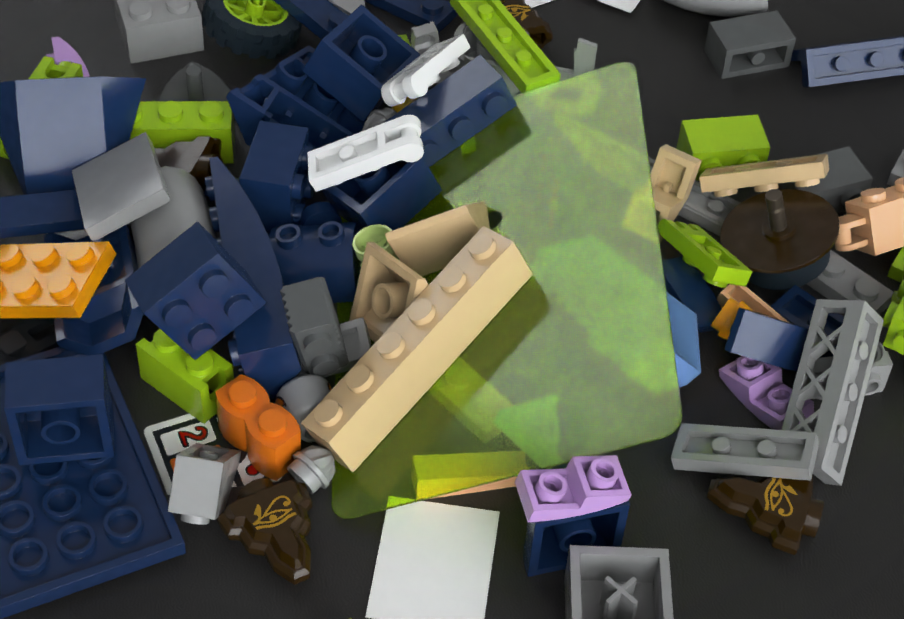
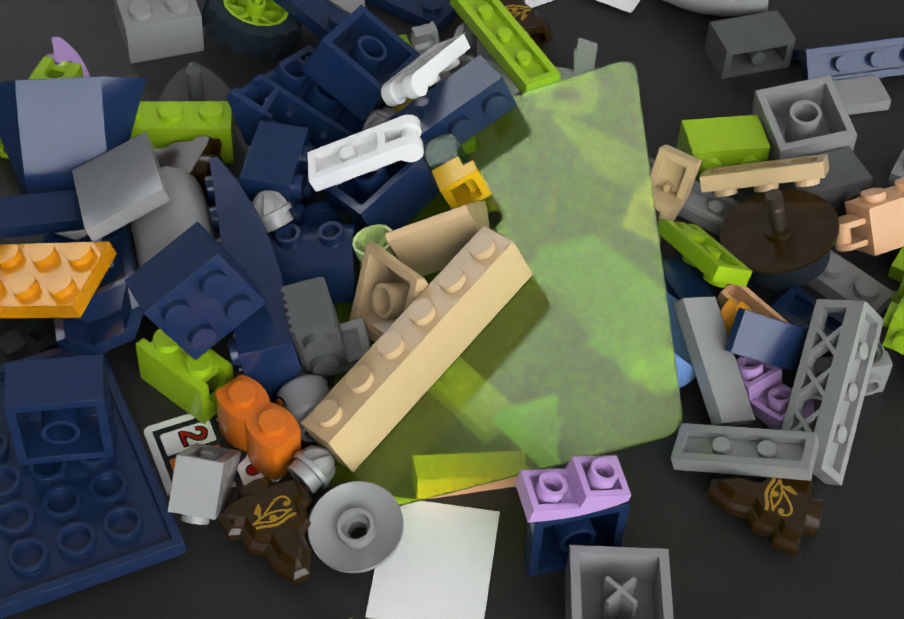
(272, 209): none -> light grey plate
(352, 507): none -> light grey dish
(454, 172): none -> yellow leg
(714, 367): none -> light grey tile
(804, 118): none -> light grey brick
(863, 94): none -> light grey tile

